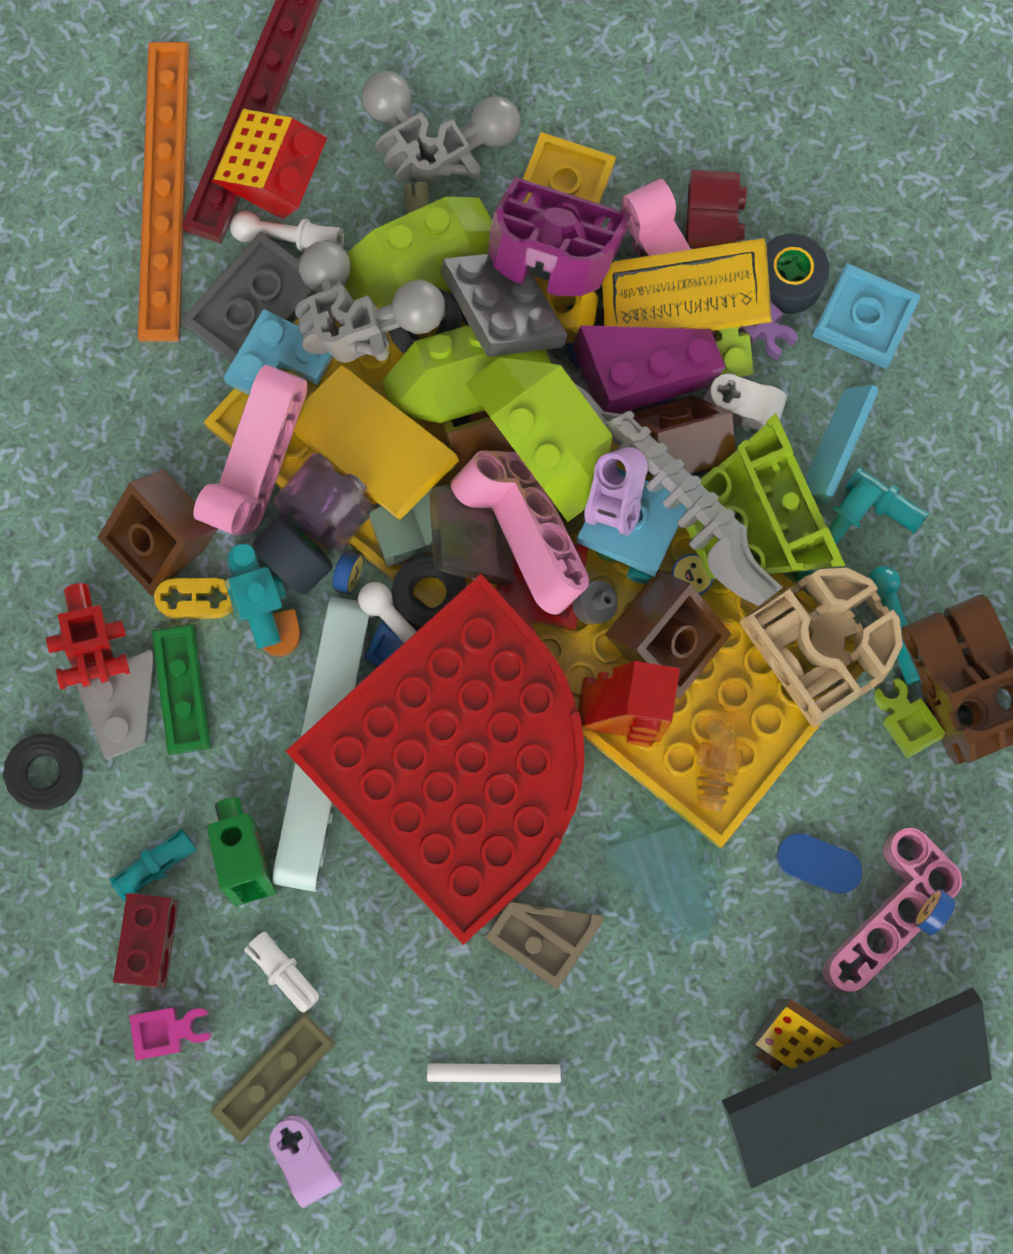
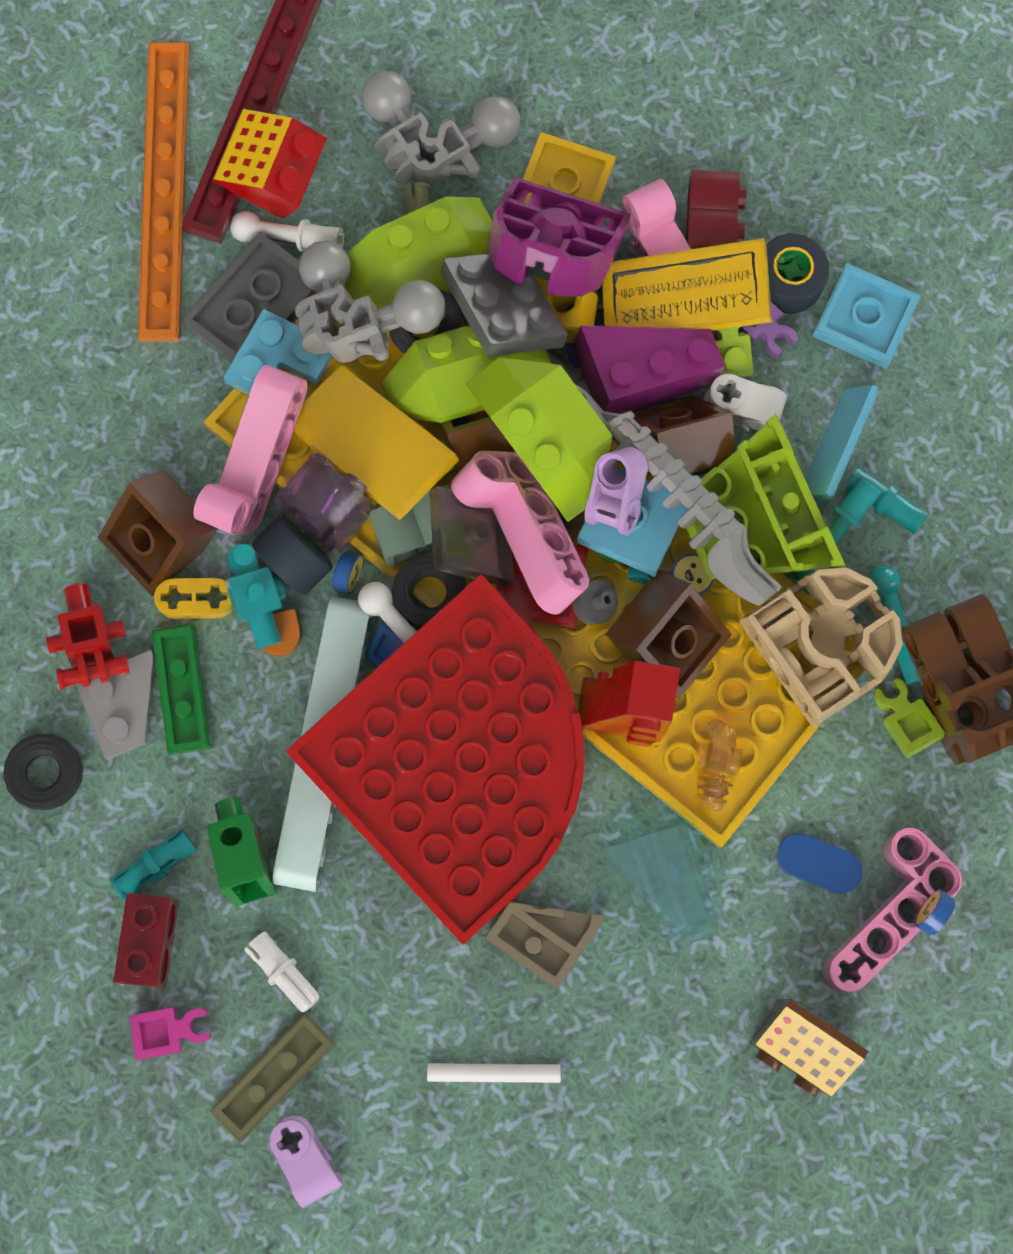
(859, 1088): black tile -> none

